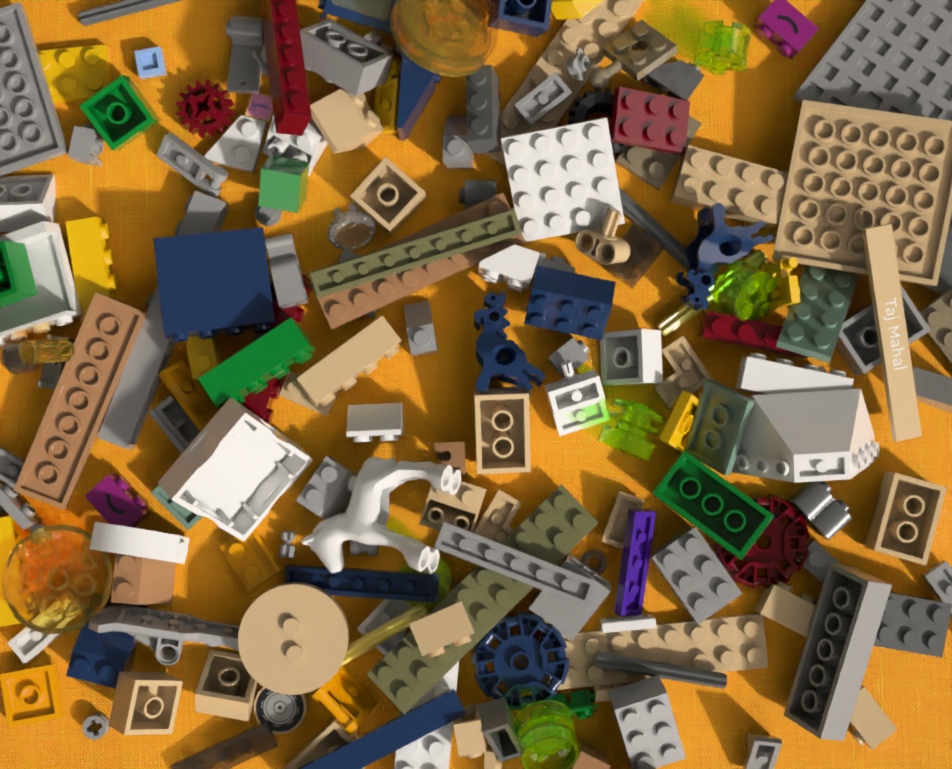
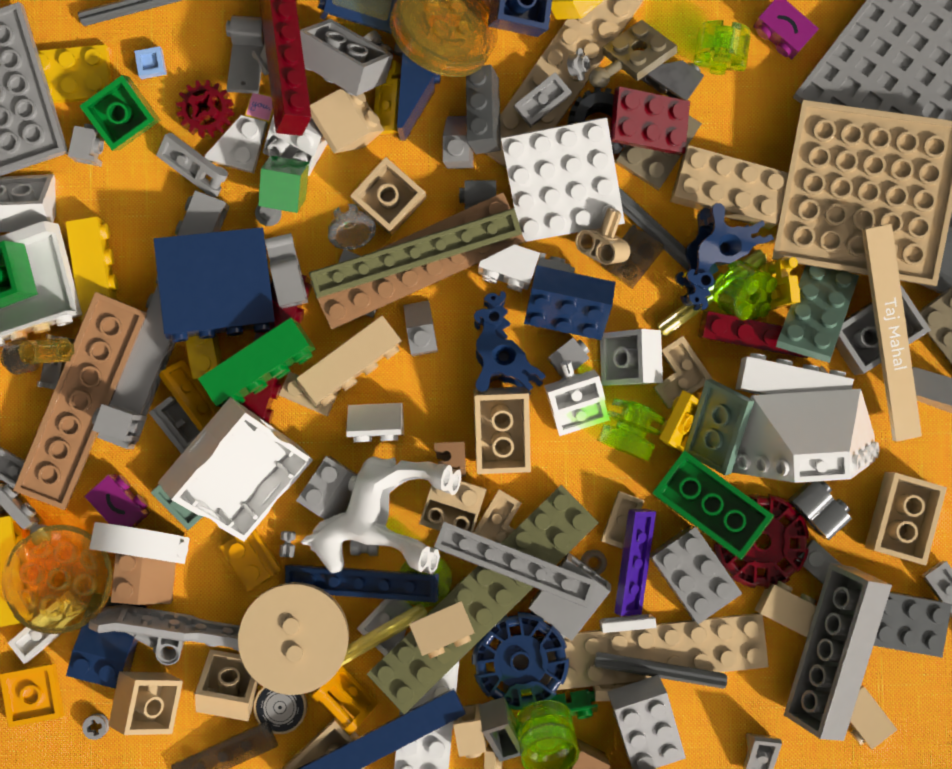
(118, 422): none -> light grey brick

